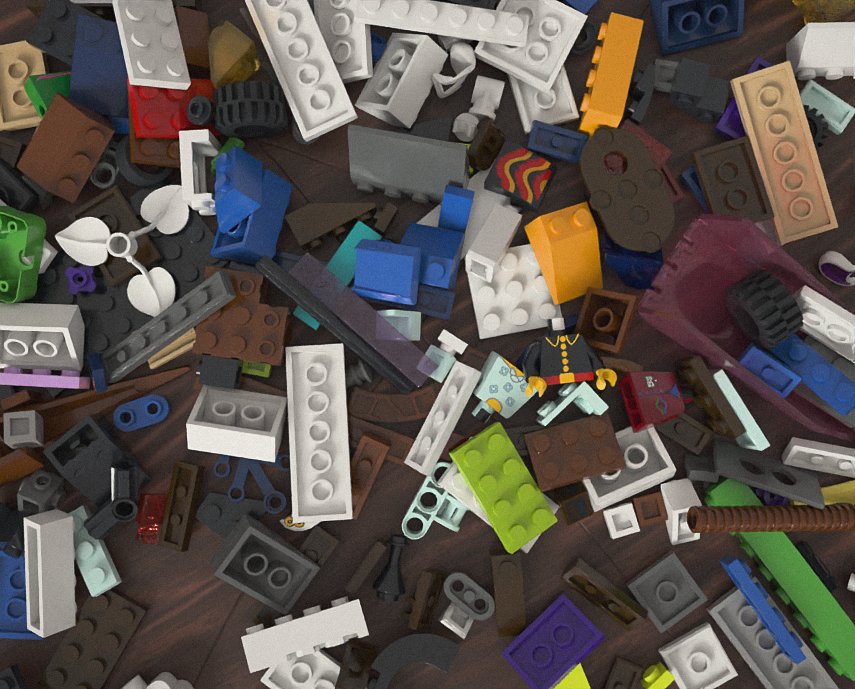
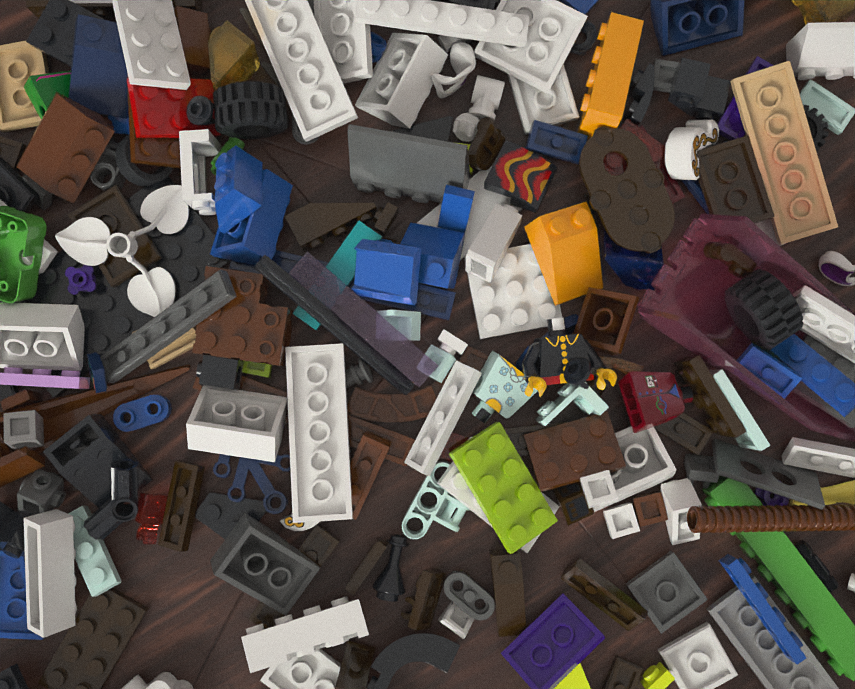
(578, 371): none -> black plate
(599, 489): none -> white plate
(683, 145): none -> white animal
(738, 262): none -> dark brown plate

